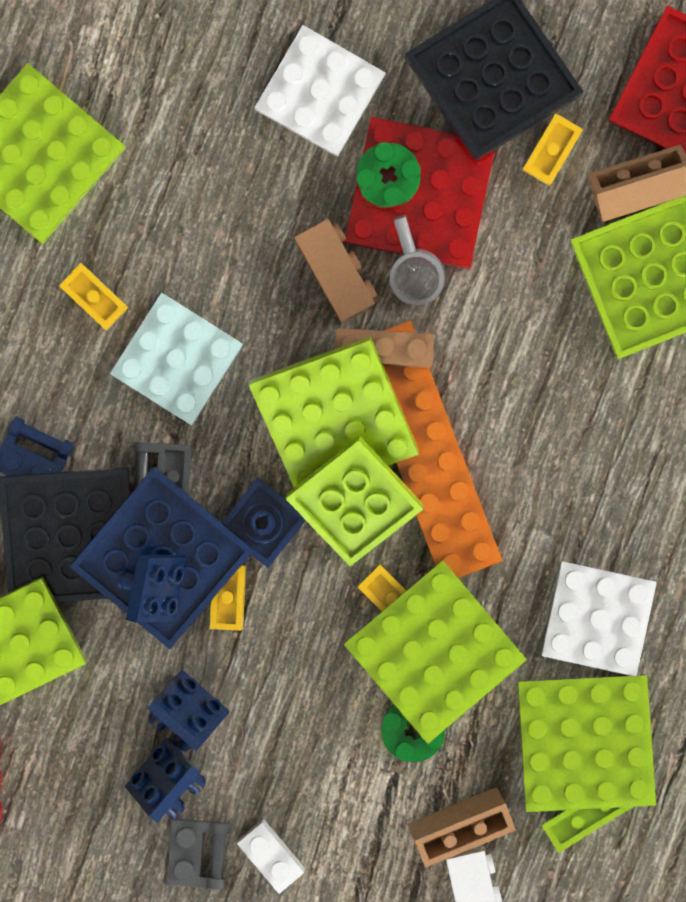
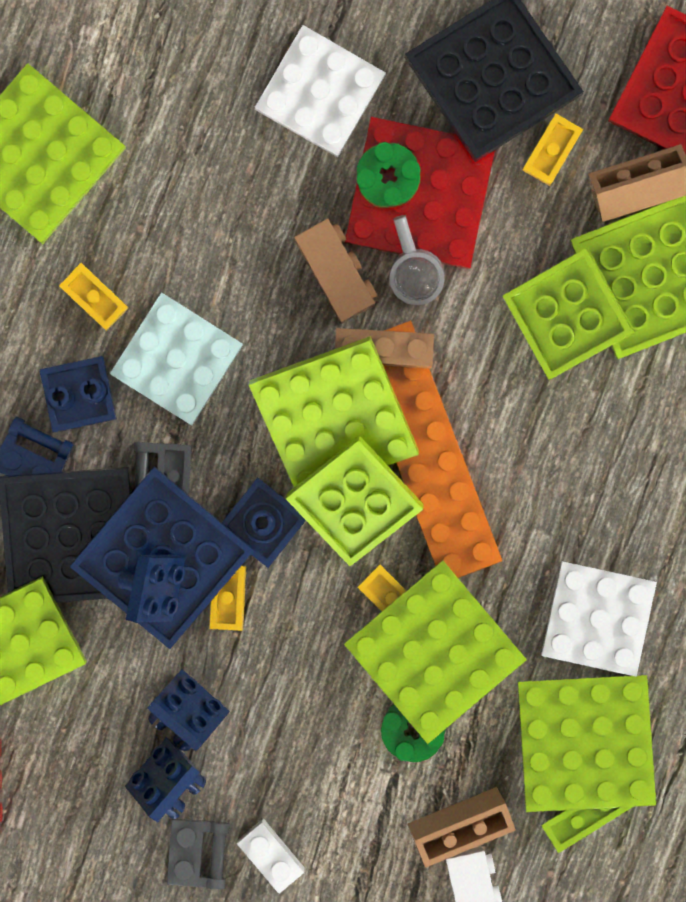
(78, 394): none -> dark blue plate
(568, 314): none -> lime plate

